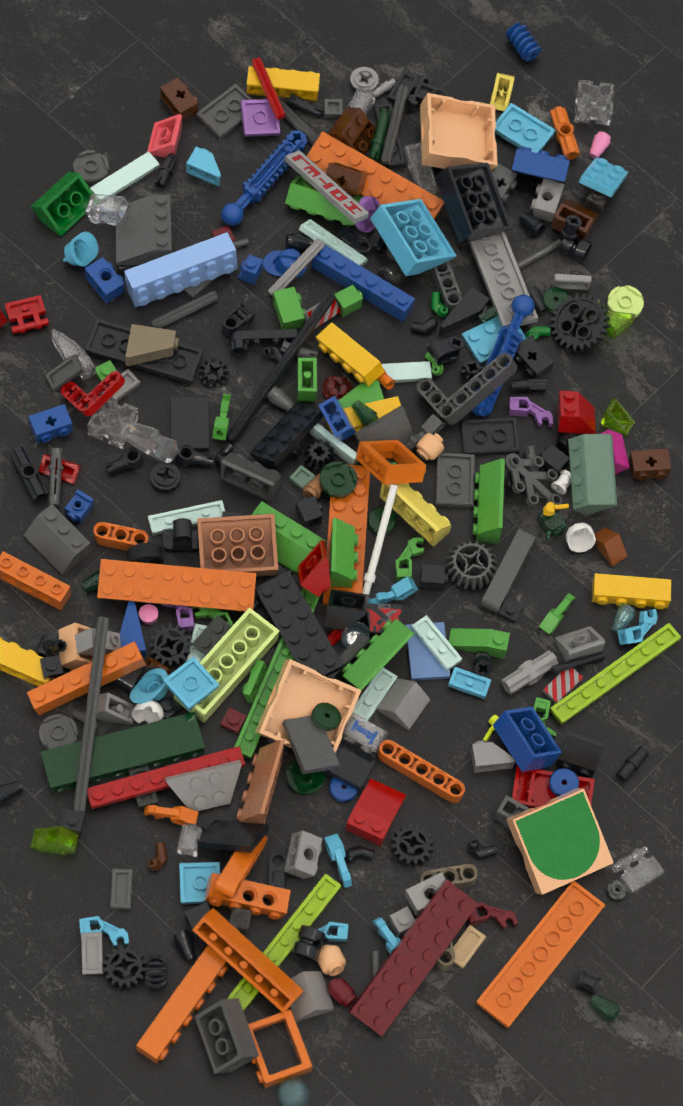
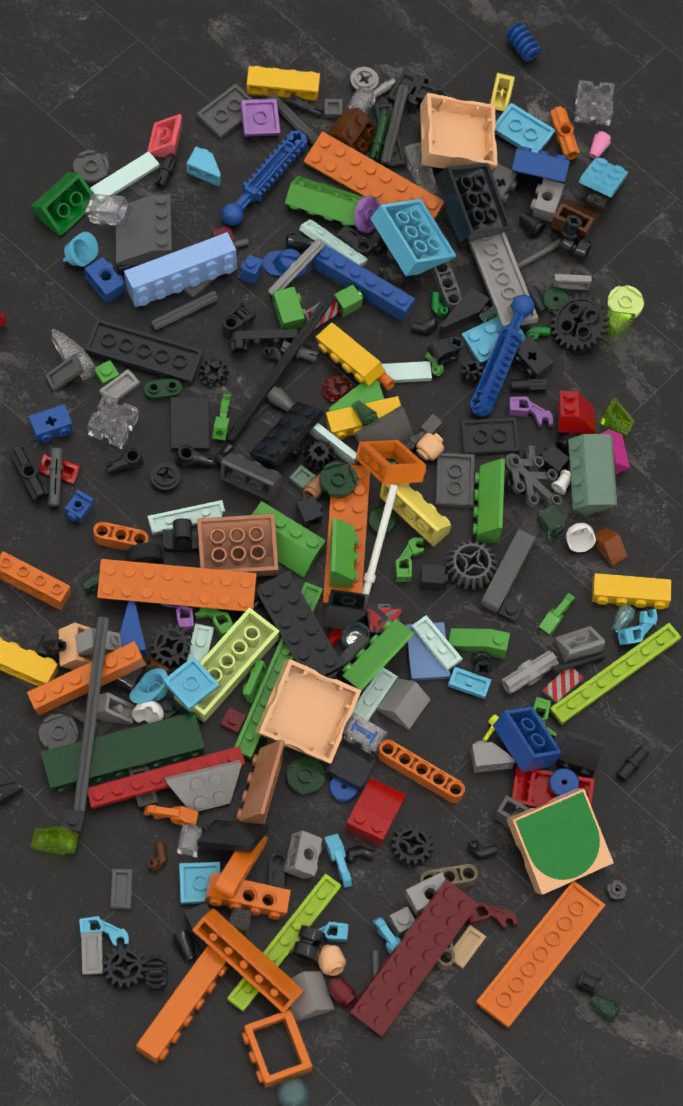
(25, 309): red plate -> none
(51, 667): black plate -> none
(57, 540): dark grey slope -> none
(110, 385): red beam -> none
(148, 614): bright pink tile -> none
(149, 344): dark tan slope -> none
(149, 441): clear slope -> none
(163, 390): none -> dark green plate
(179, 99): reddish brown brick -> none
(211, 635): pearl dark grey plate -> none
(226, 1036): dark grey brick -> none
(268, 88): red axle -> none
(307, 379): bright green brick -> none
(310, 745): dark grey tile -> none
(315, 570): red slope -> none
(322, 722): dark green piece -> none
(326, 186): light grey tile -> none
(337, 418): blue brick -> none
(354, 177): reddish brown brick -> none
(399, 591): medium azure piece -> none
(468, 391): dark grey beam -> none
(550, 508): yellow hand -> none
(641, 874): clear plate -> none
(649, 464): reddish brown brick -> none

